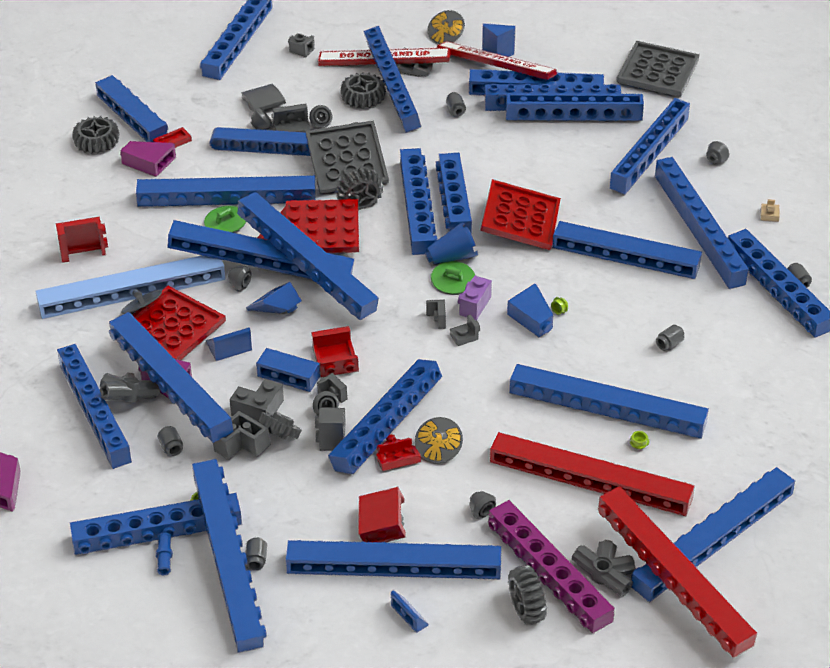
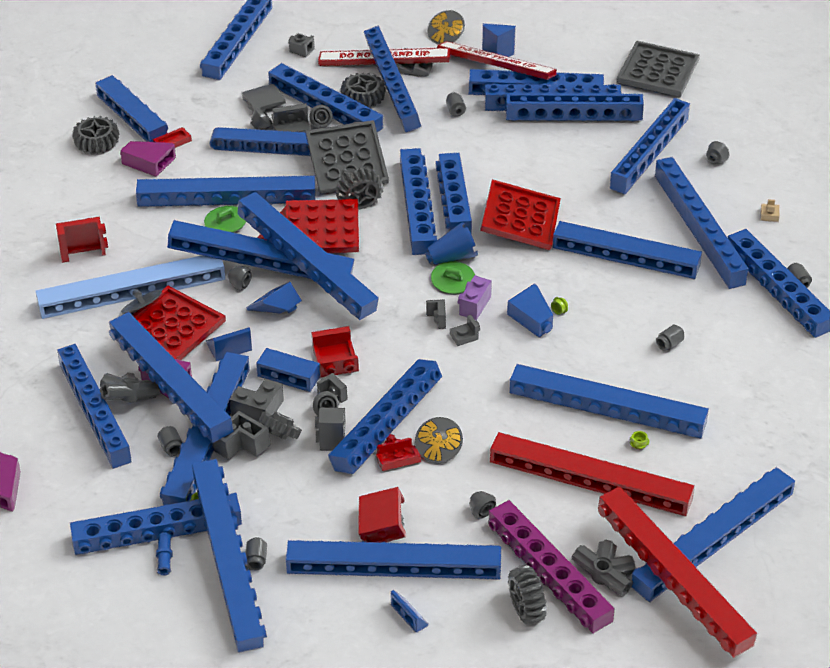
(180, 482): none -> blue brick
(315, 93): none -> blue brick

